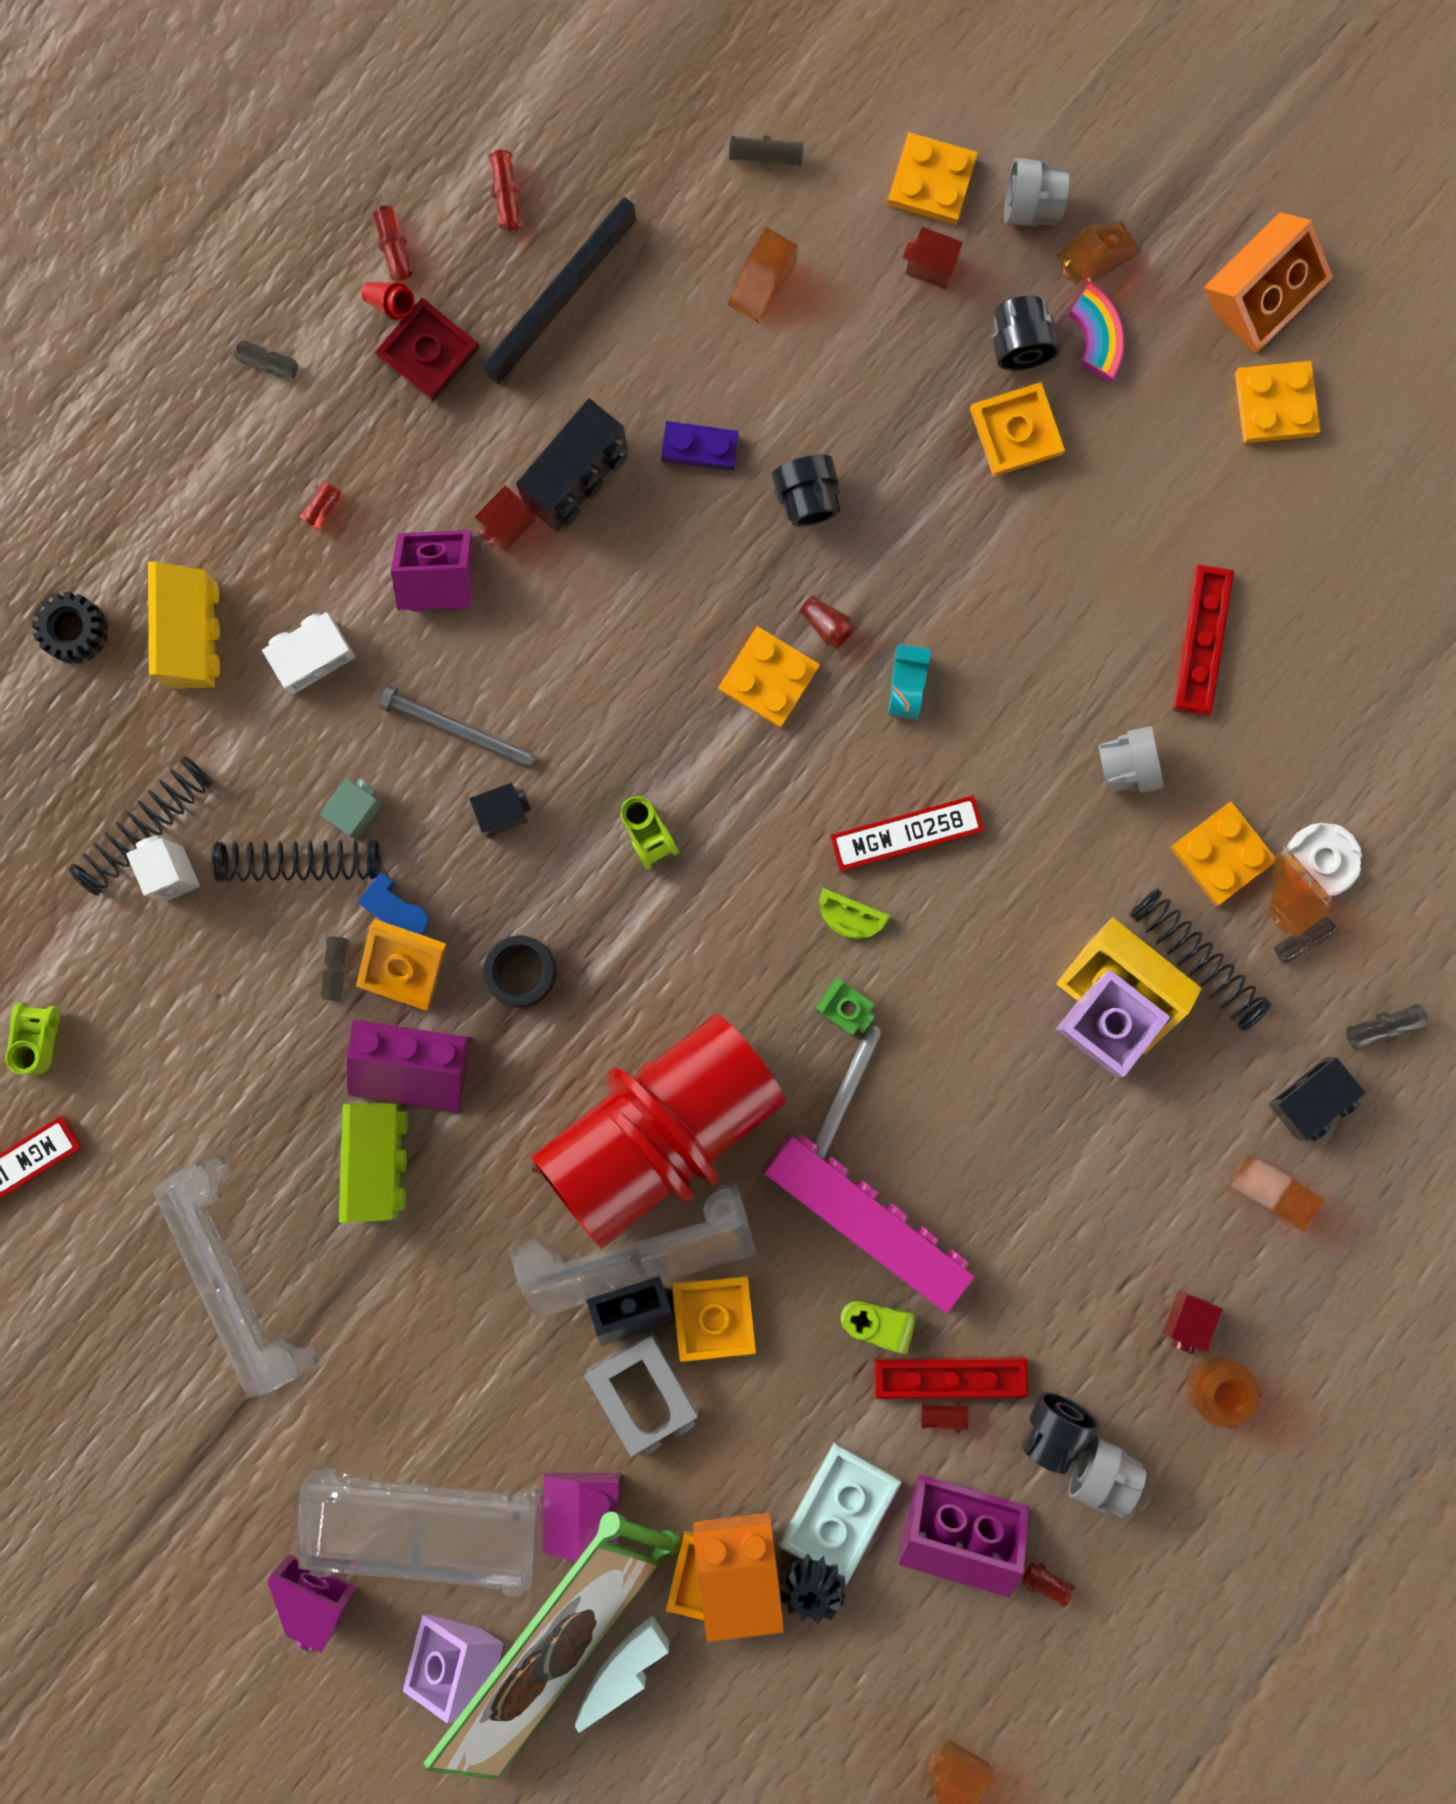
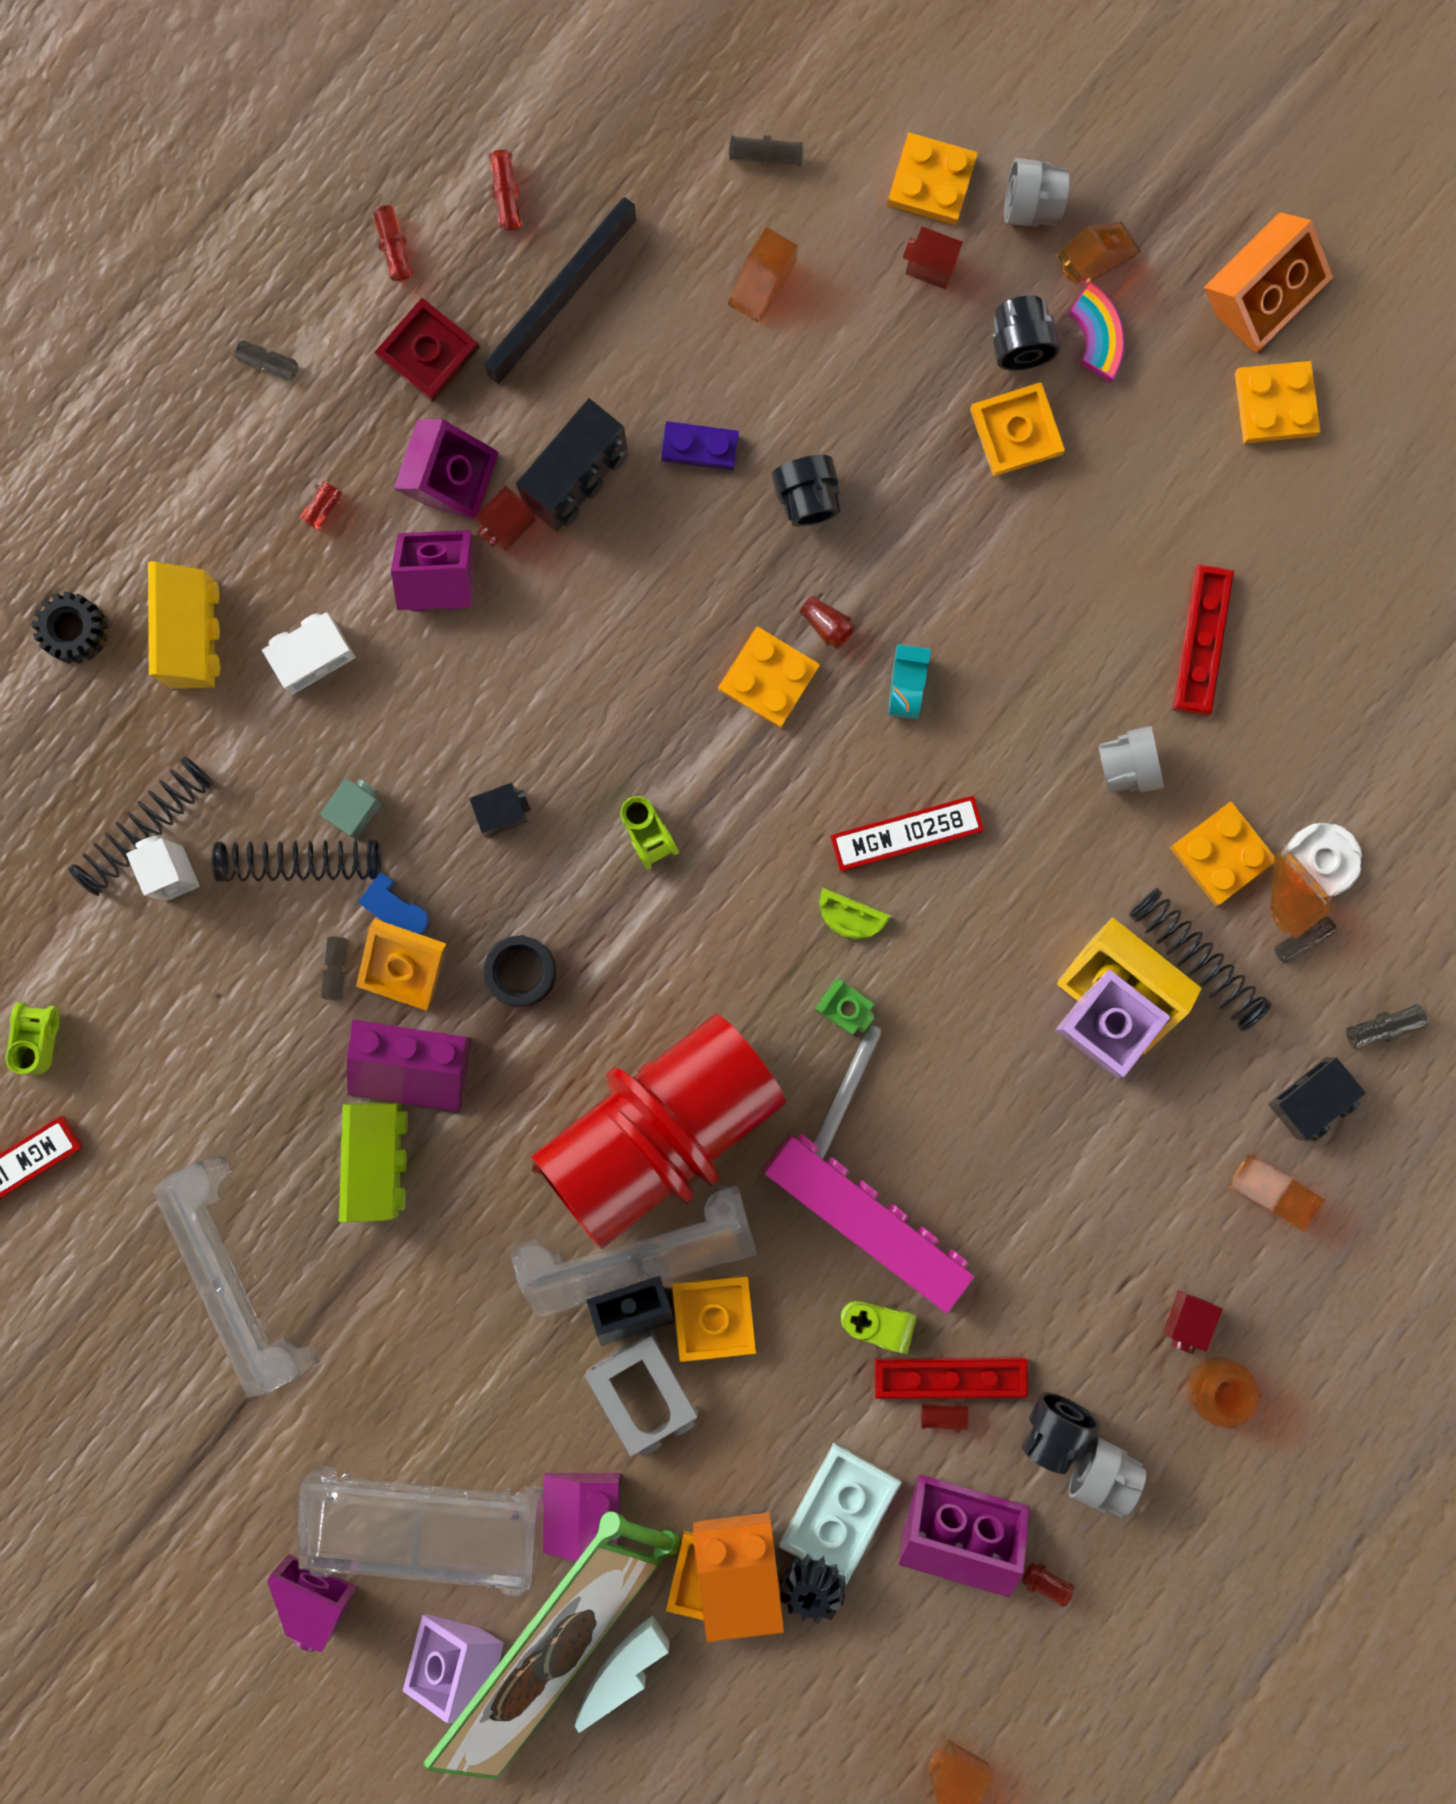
(389, 298): red cone -> none
(391, 699): flat silver bar -> none
(446, 468): none -> magenta slope

